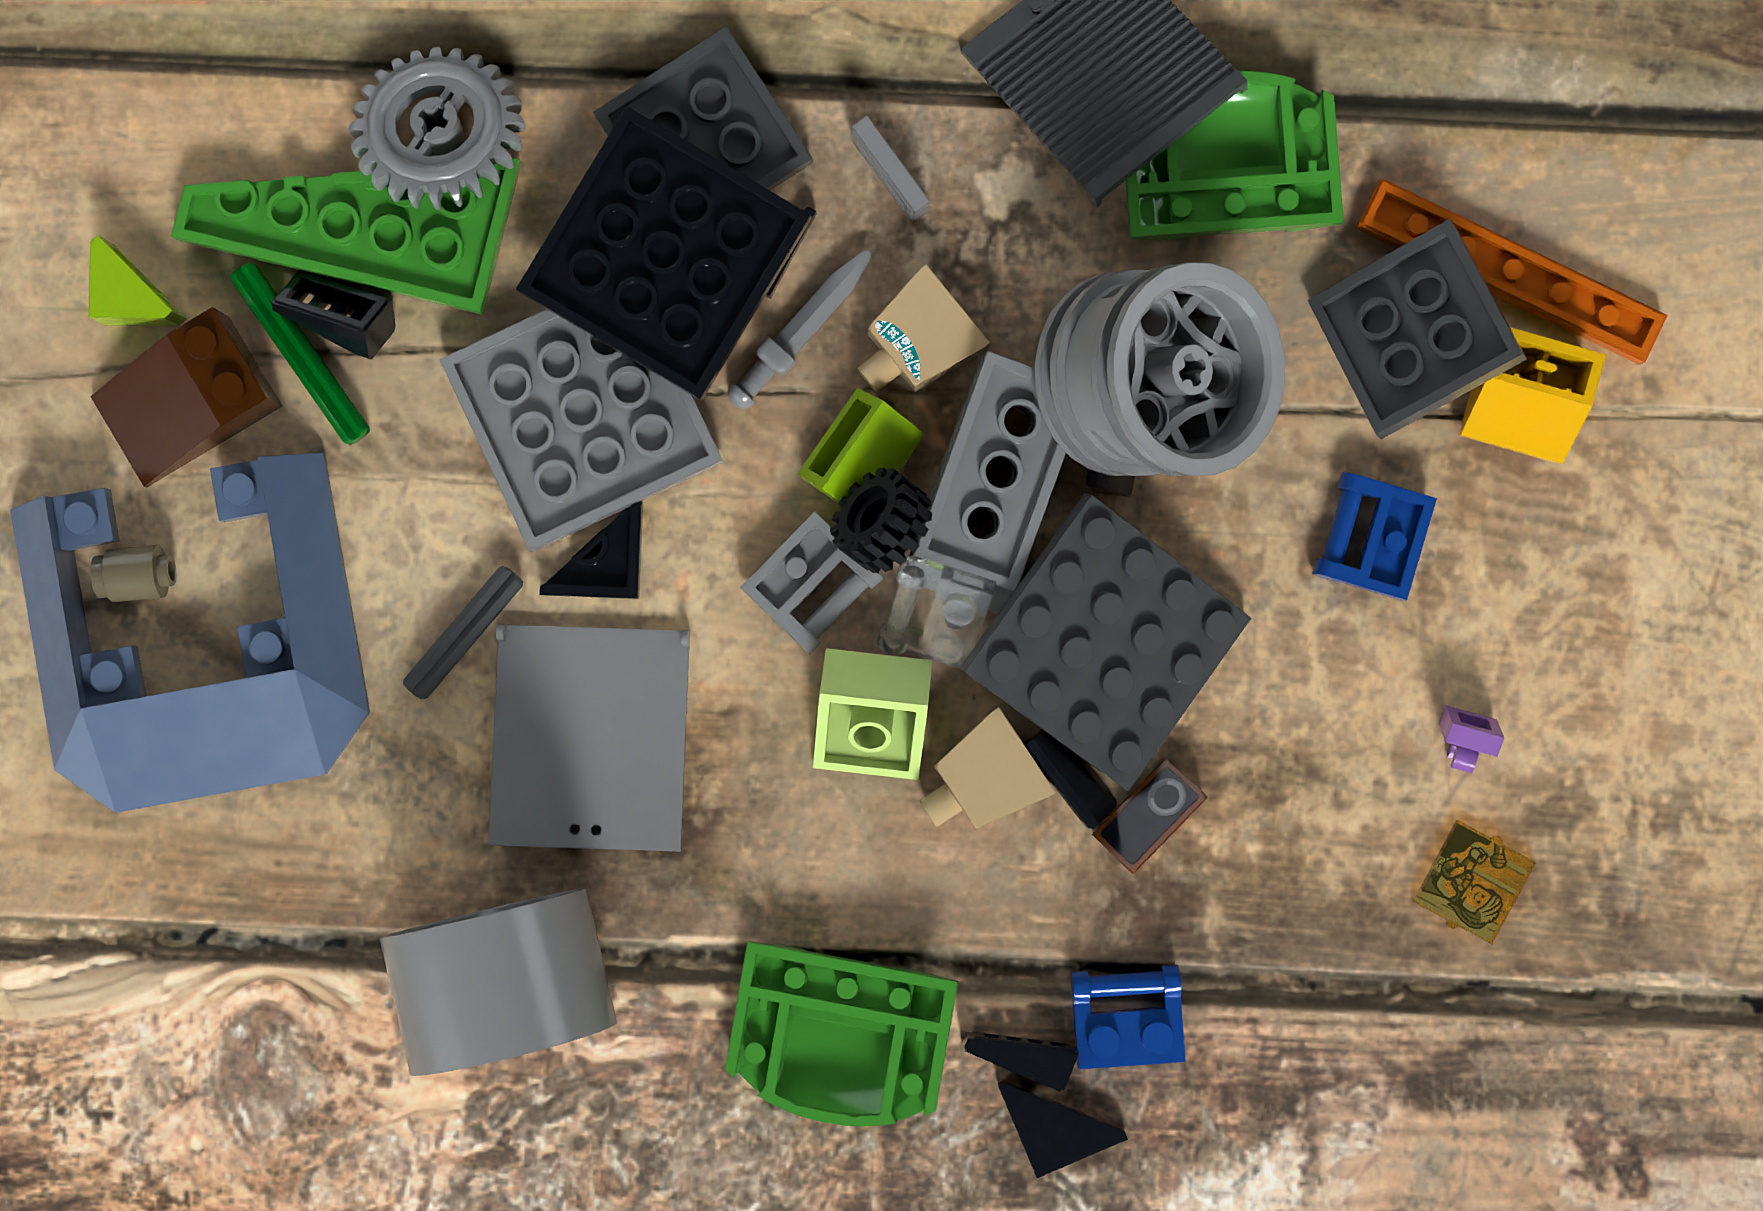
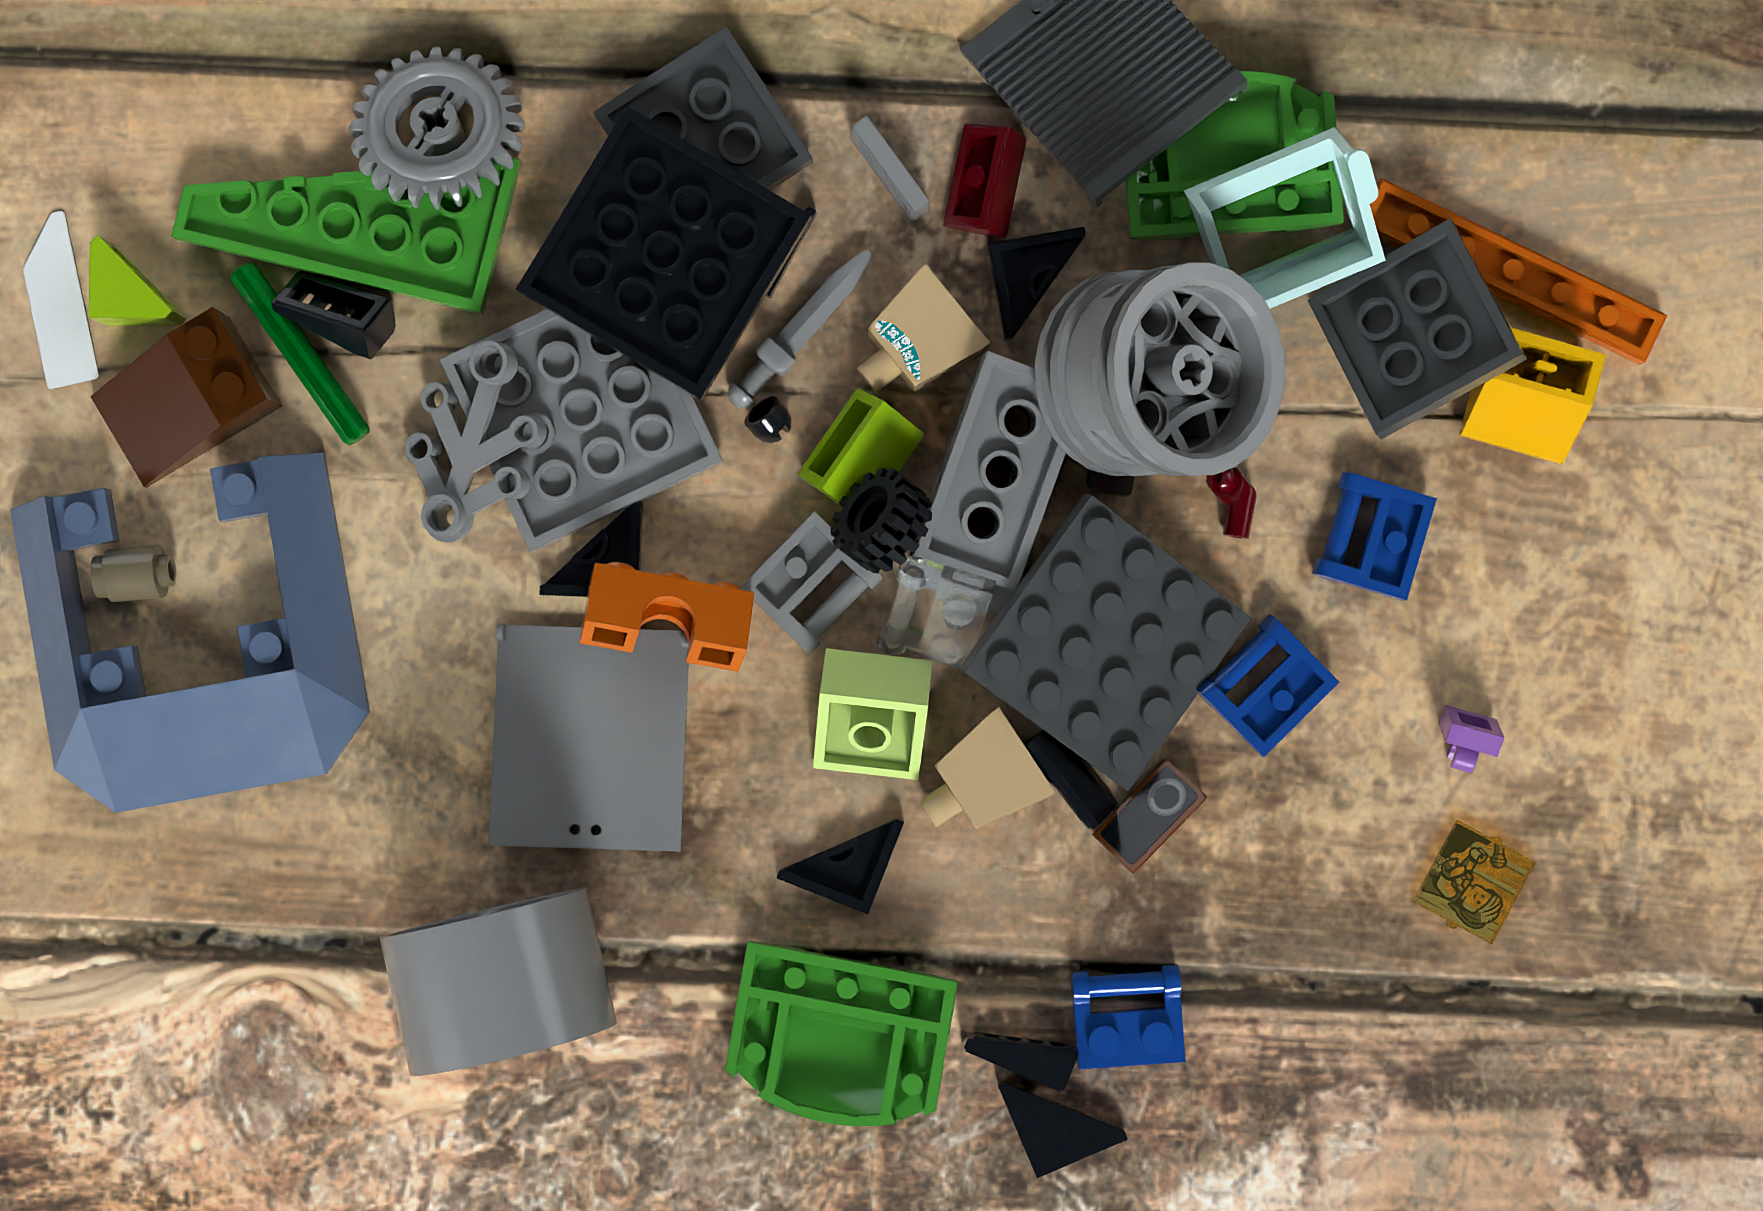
(59, 307): none -> white sticker
(463, 632): dark grey axle -> none
(467, 447): none -> light grey plant
(711, 615): none -> orange arch
(768, 419): none -> black hinge
(848, 870): none -> black tile
(985, 180): none -> dark red slope
(1025, 271): none -> black tile
(1239, 499): none -> dark red arm
(1279, 698): none -> blue plate
(1322, 261): none -> light aqua piece

